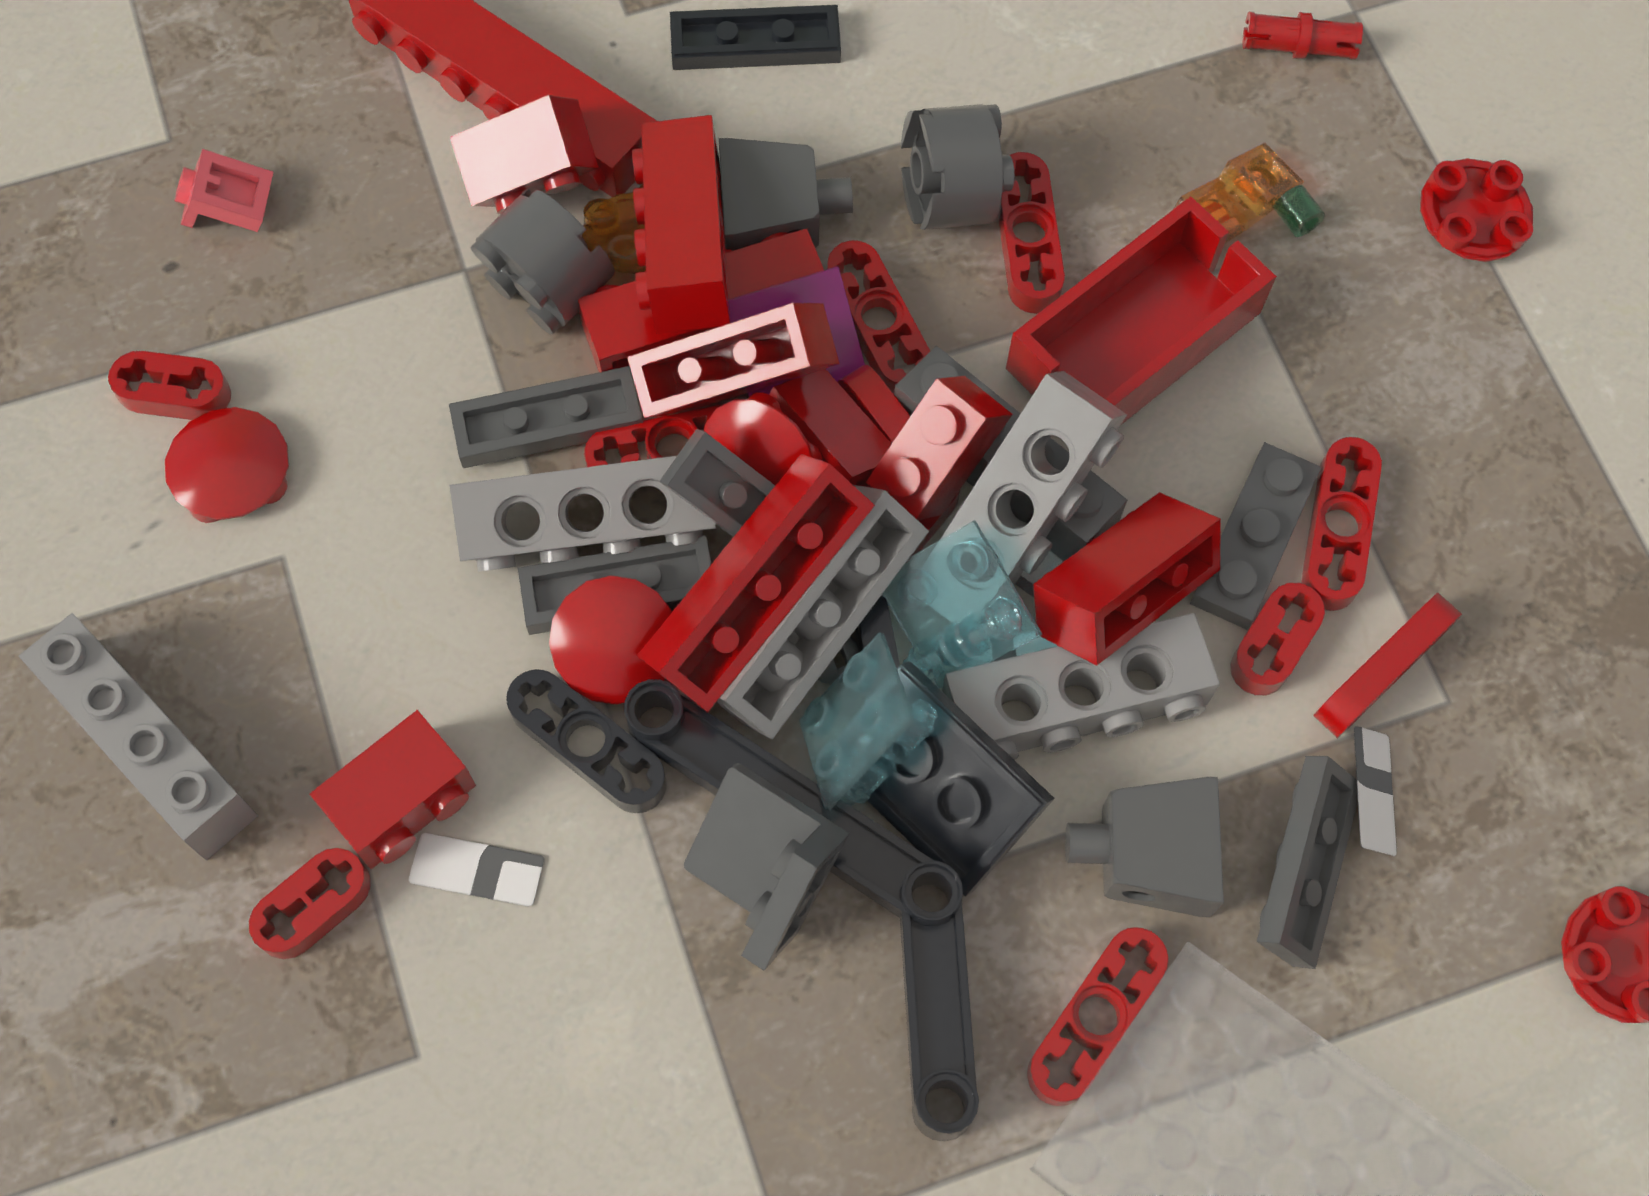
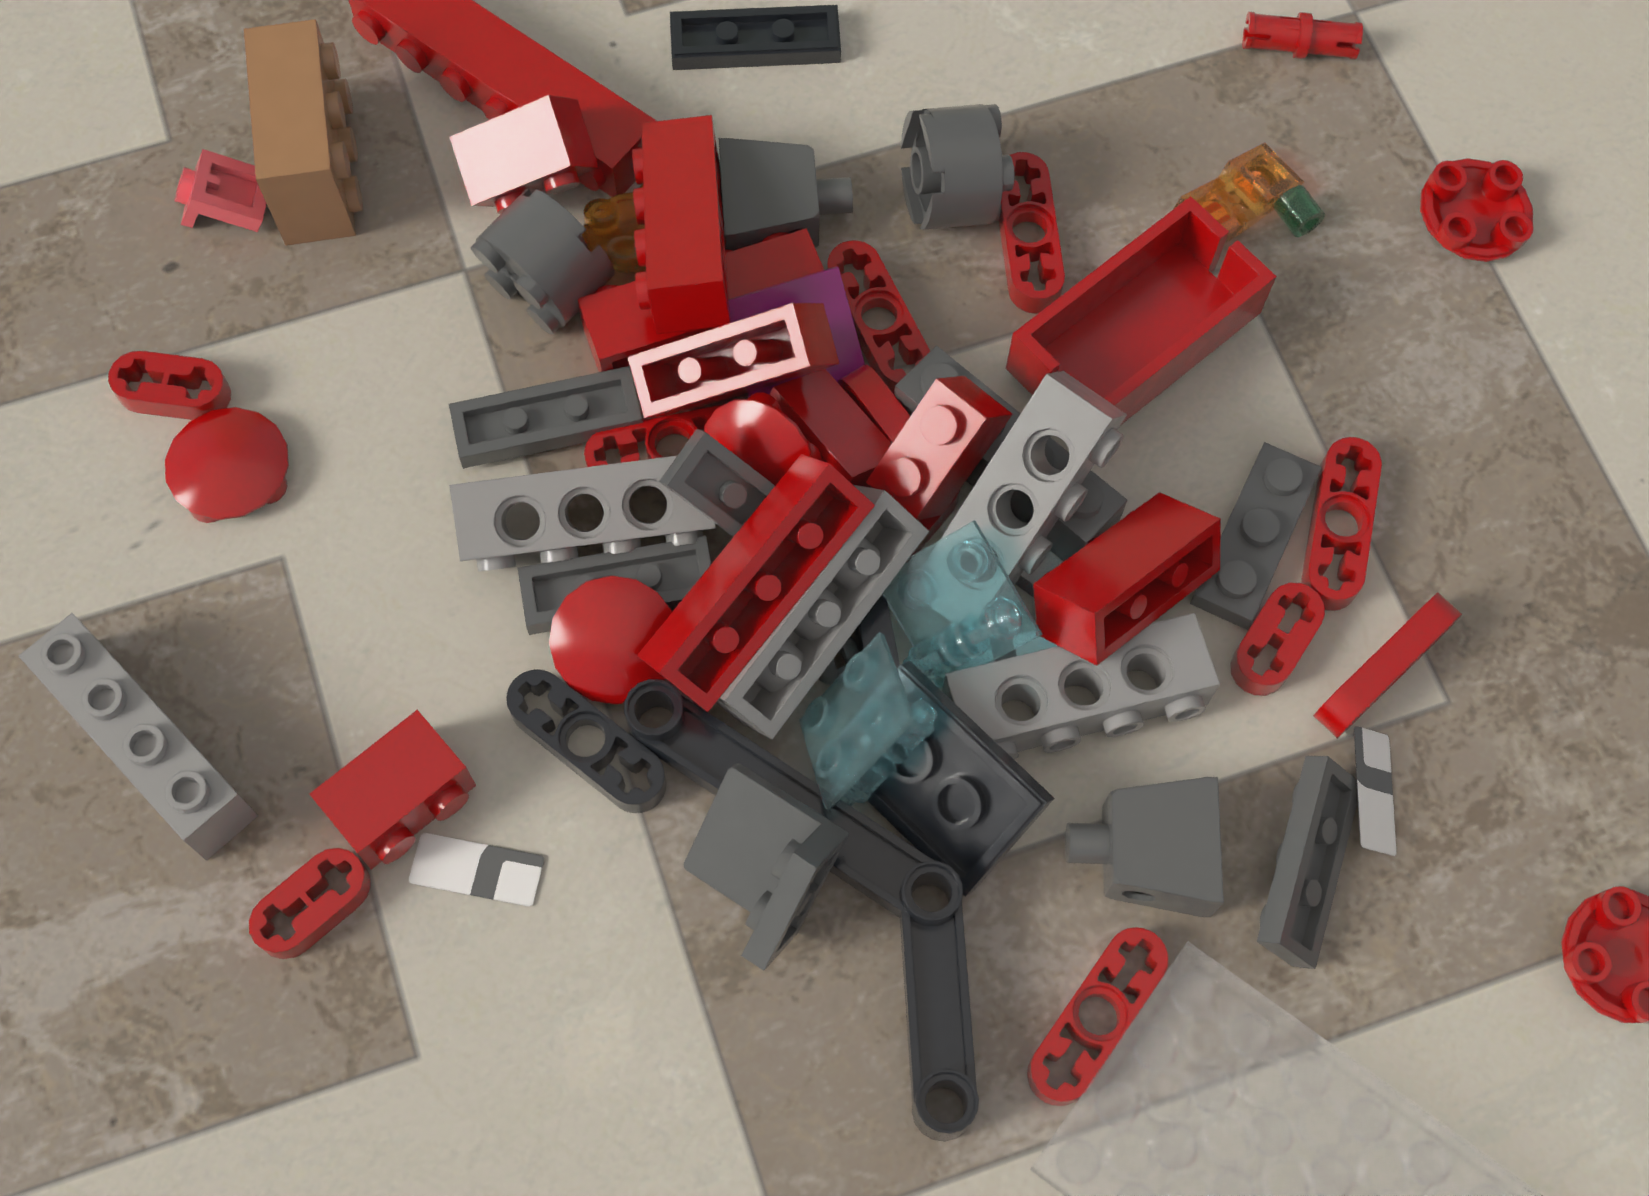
(302, 132): none -> medium nougat brick

